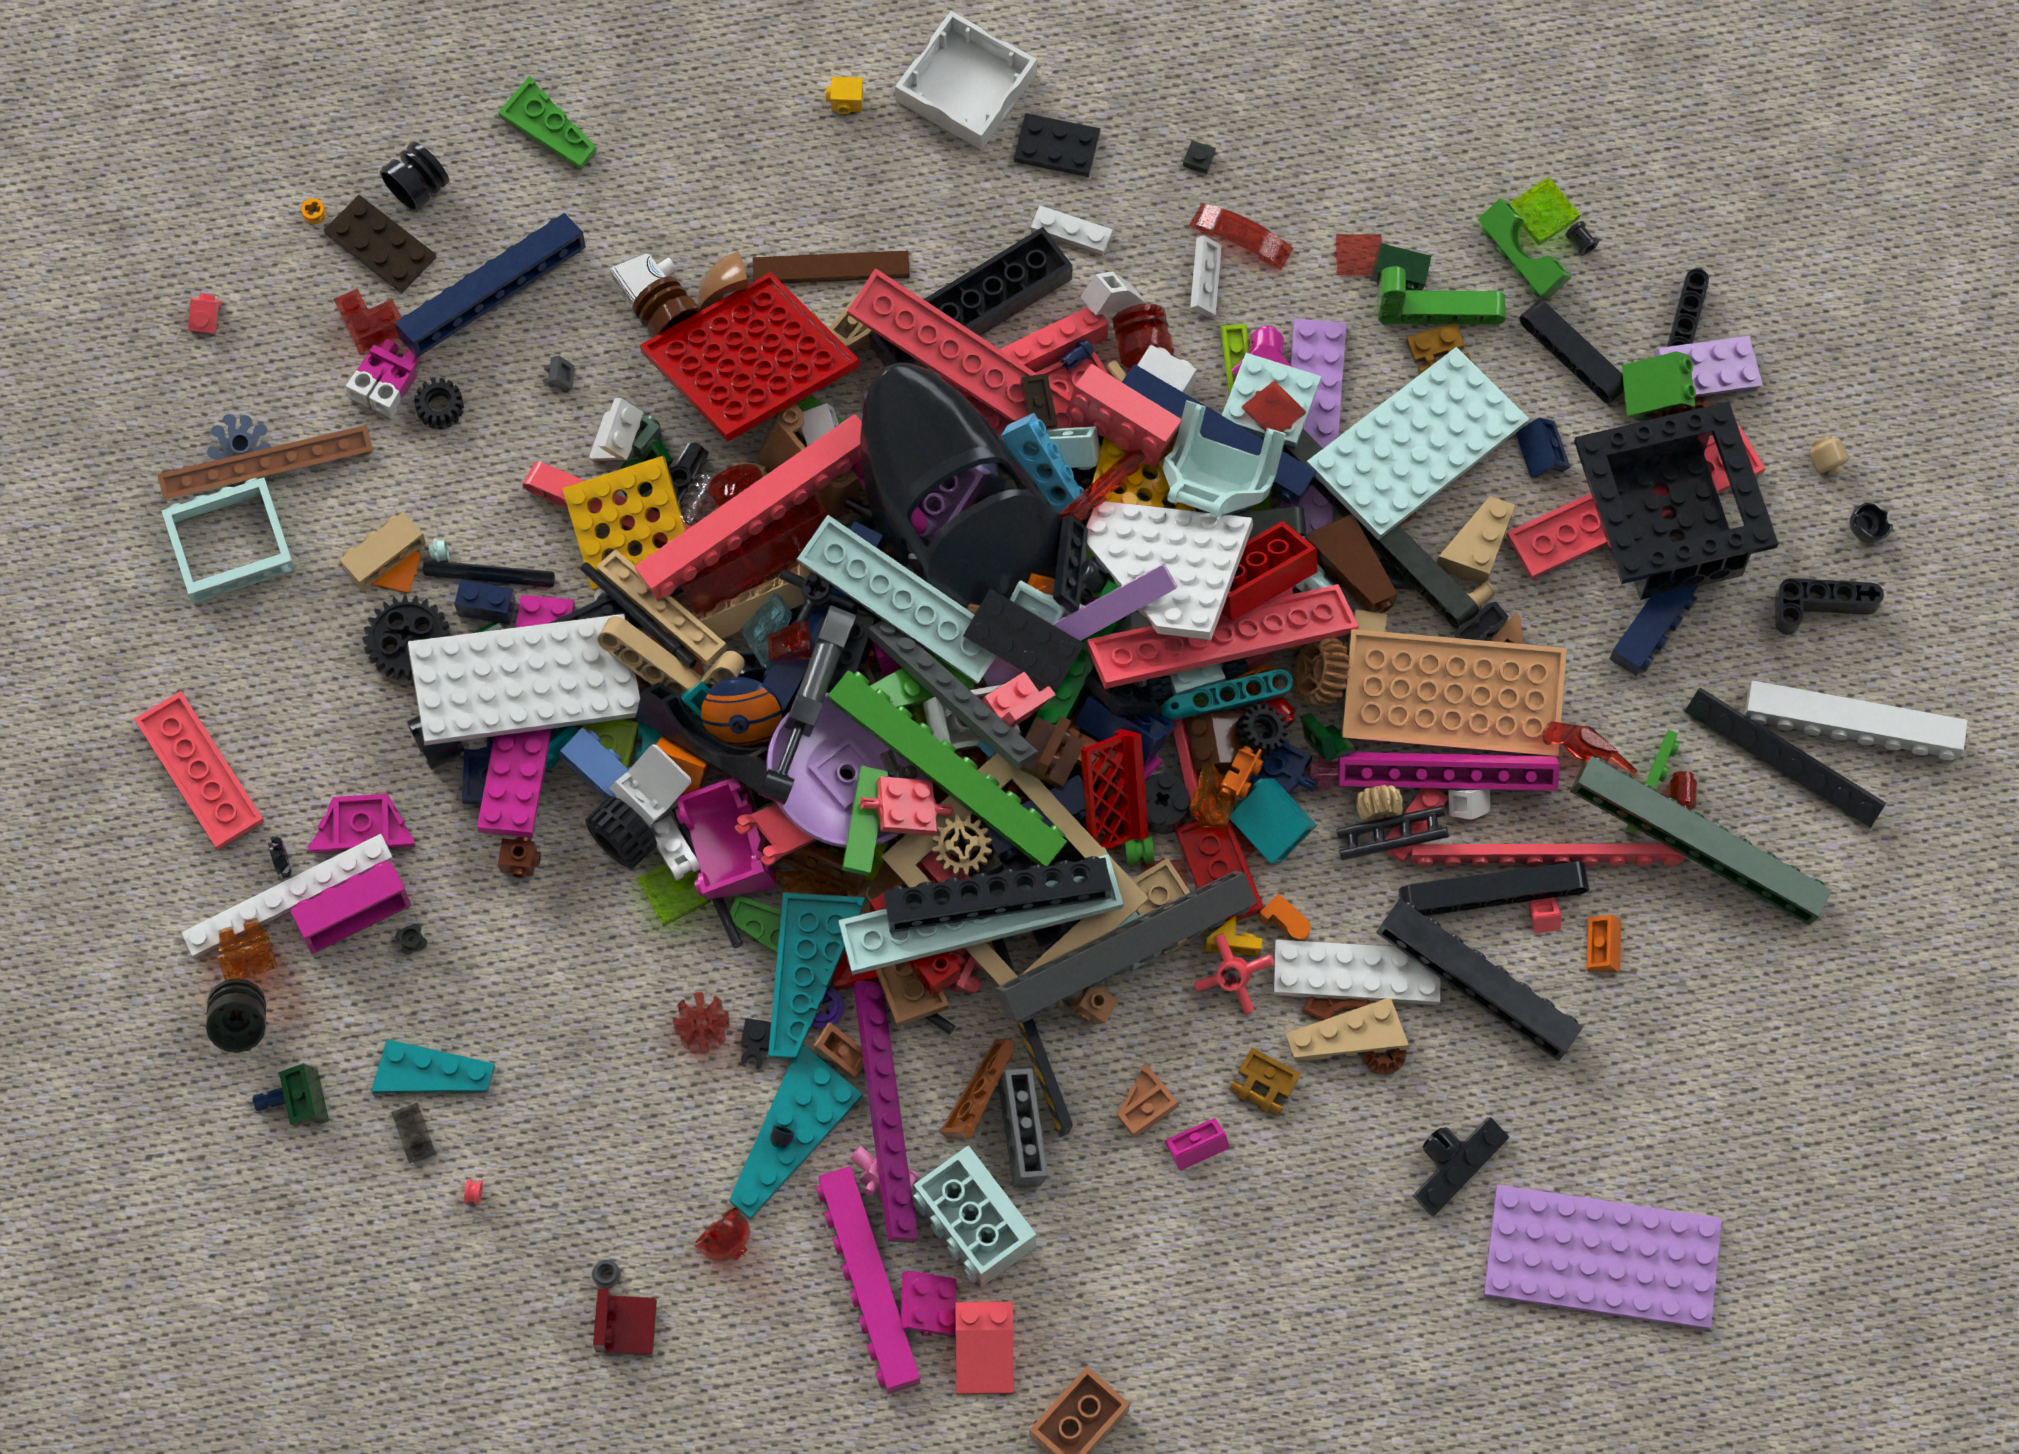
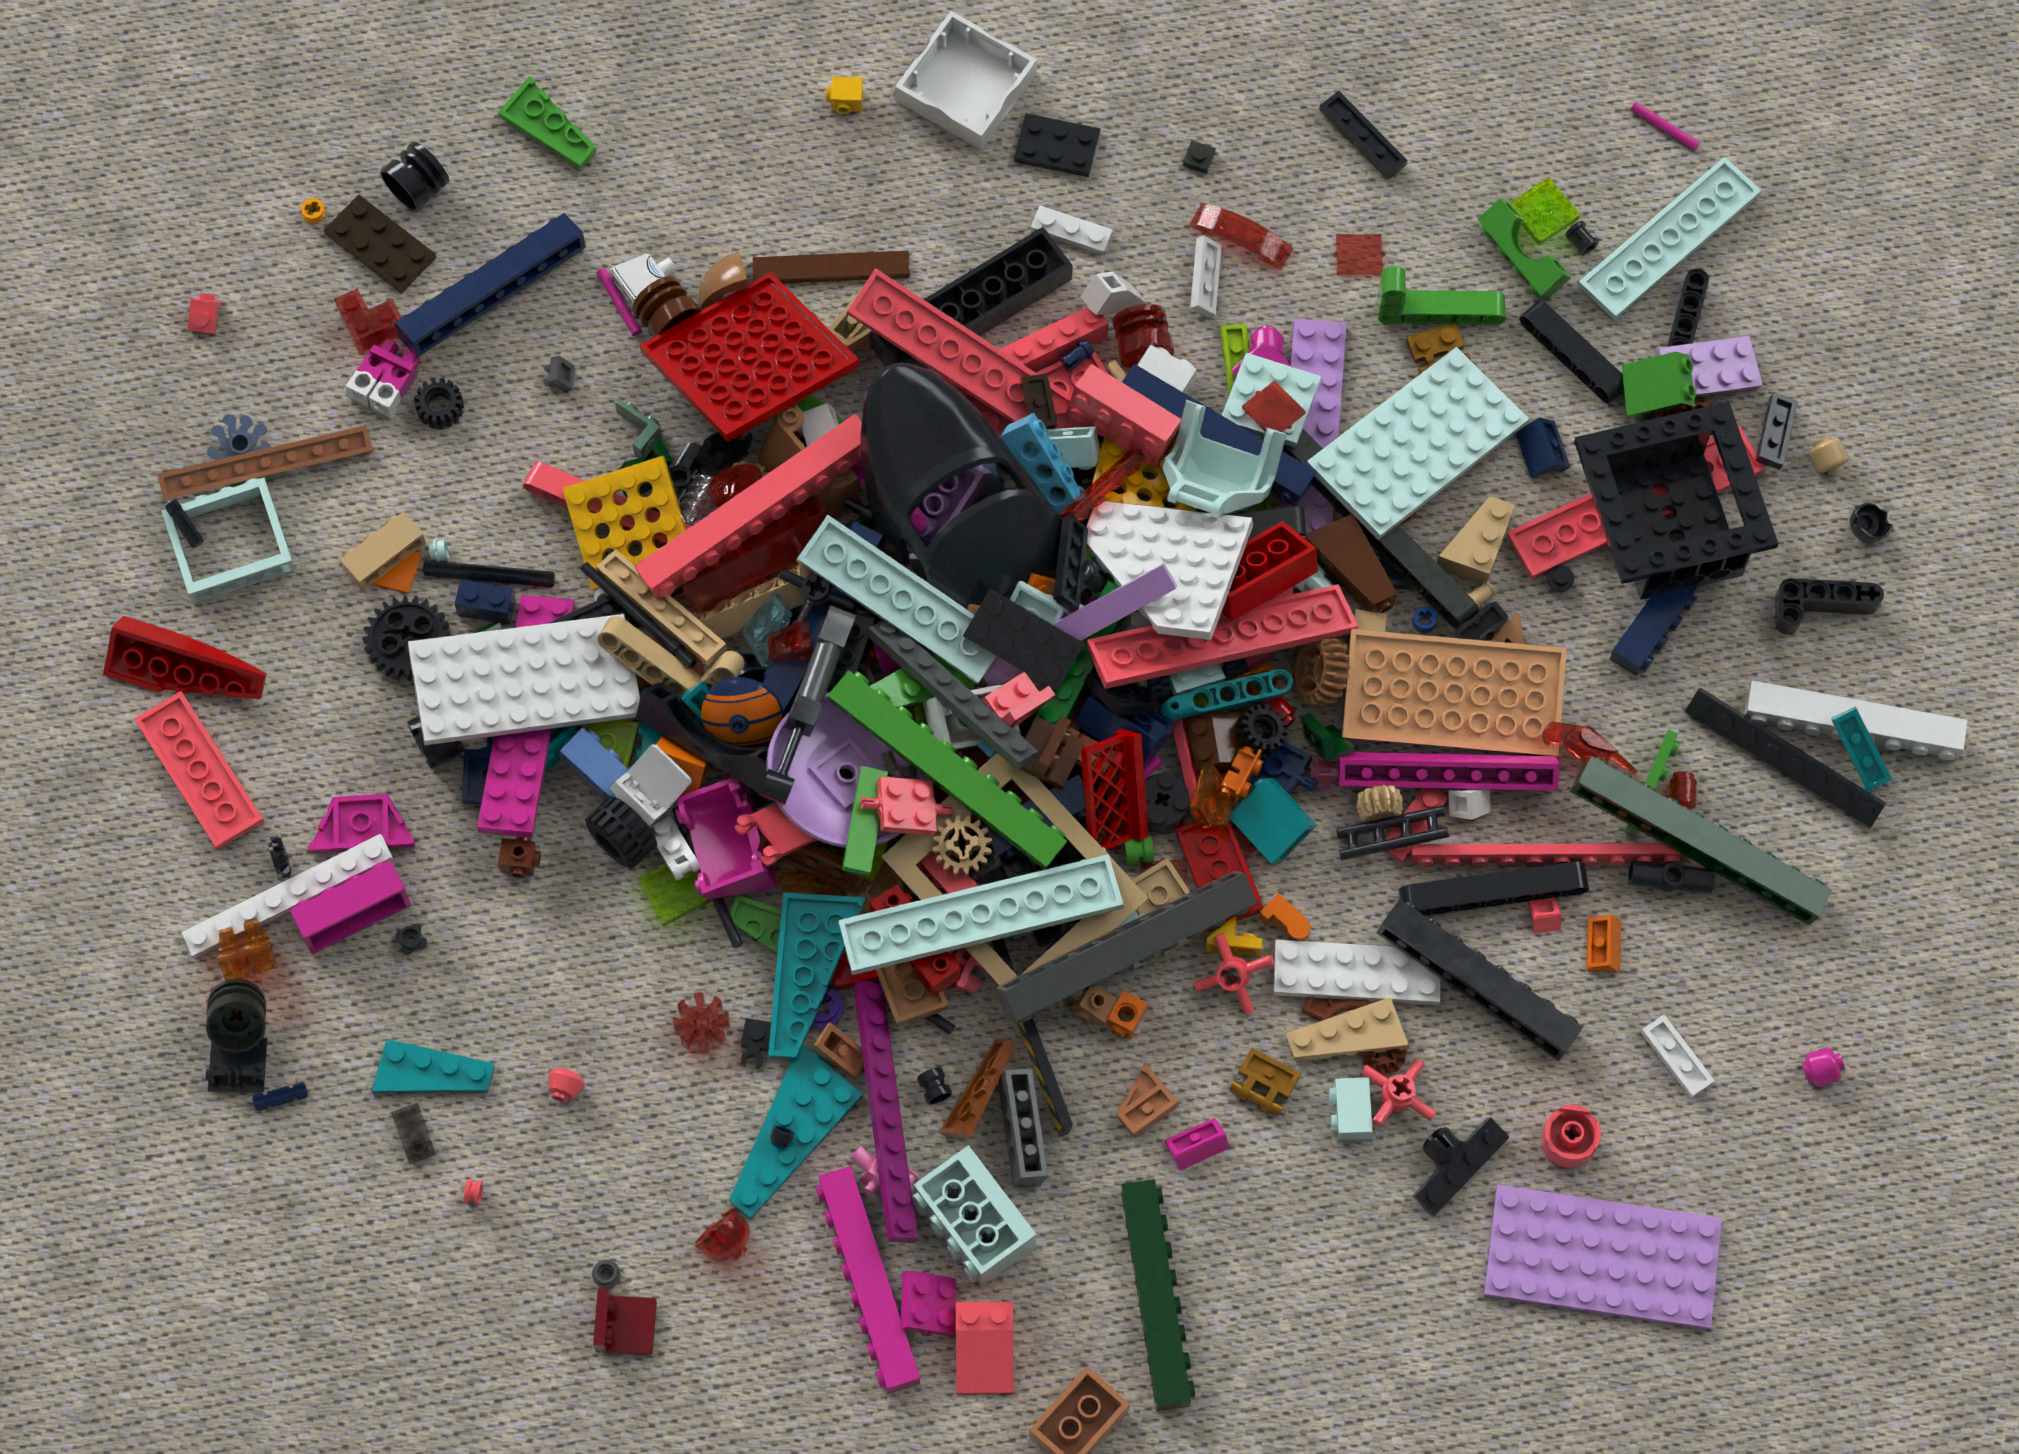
(172, 661): none -> red wedge
(184, 524): none -> black axle
(237, 1071): none -> black hinge
(303, 1095): dark green panel -> none
(564, 1084): none -> coral cone
(616, 432): white bracket -> none
(619, 302): none -> dark pink bar
(719, 454): none -> black hinge
(933, 1084): none -> black wheel
(986, 905): black brick -> none
(1126, 1004): none -> orange brick
(1156, 1295): none -> dark green brick
(1352, 1108): none -> light aqua brick
(1363, 135): none -> black plate
(1404, 1086): none -> coral bar
(1414, 263): dark green brick -> none
(1432, 622): none -> blue bush
(1560, 579): none -> black plate
(1584, 1131): none -> coral brick
(1654, 875): none -> black piece
(1665, 126): none -> dark pink bar
(1669, 238): none -> light aqua plate
(1677, 1056): none -> white plate
(1776, 431): none -> plate
(1823, 1067): none -> dark pink head
(1861, 749): none -> teal plate

